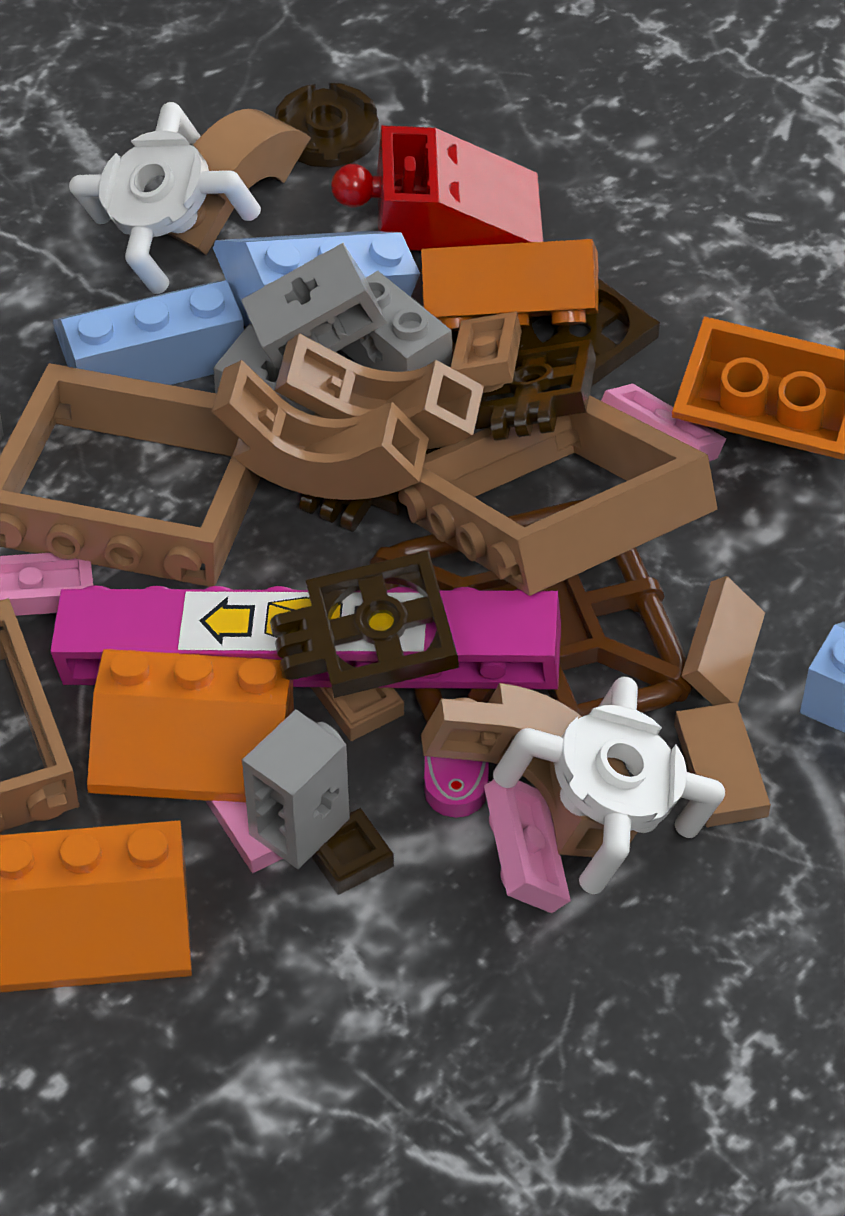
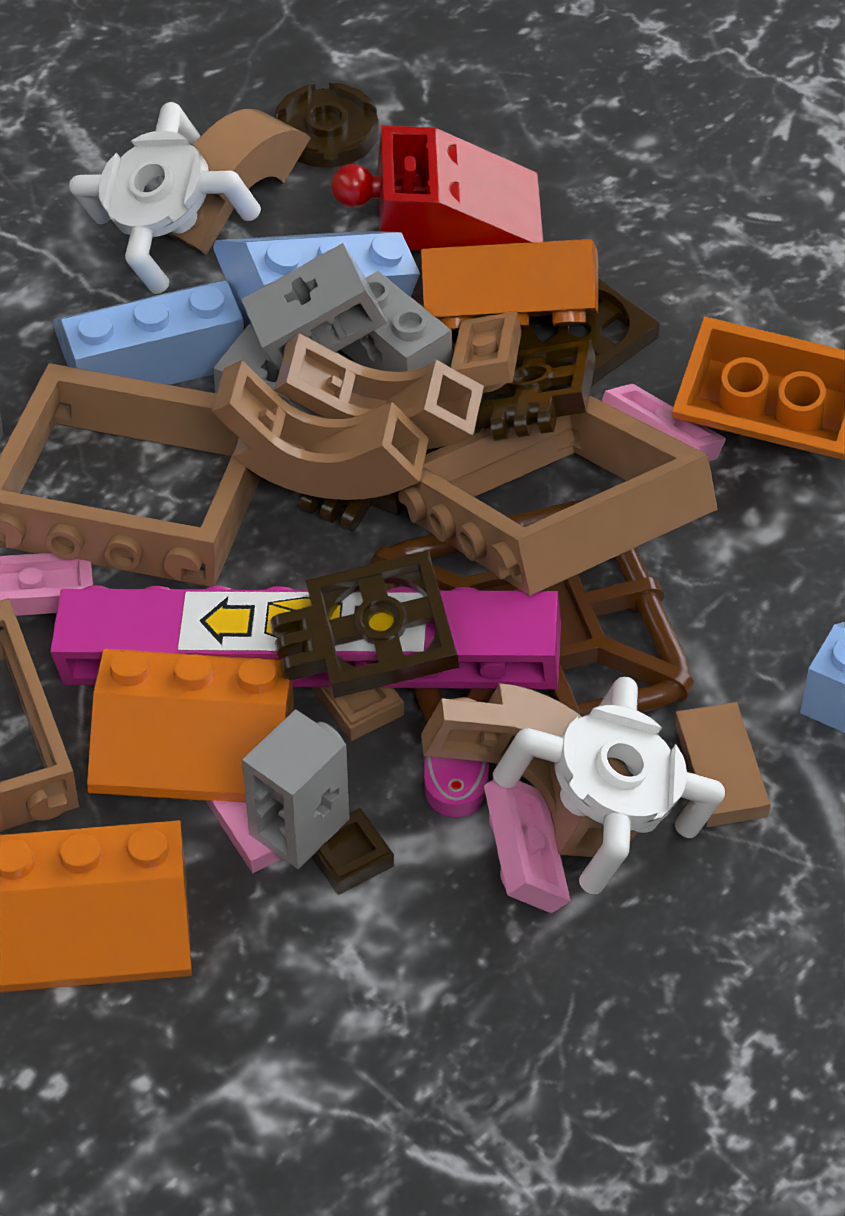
(723, 643): medium nougat tile -> none

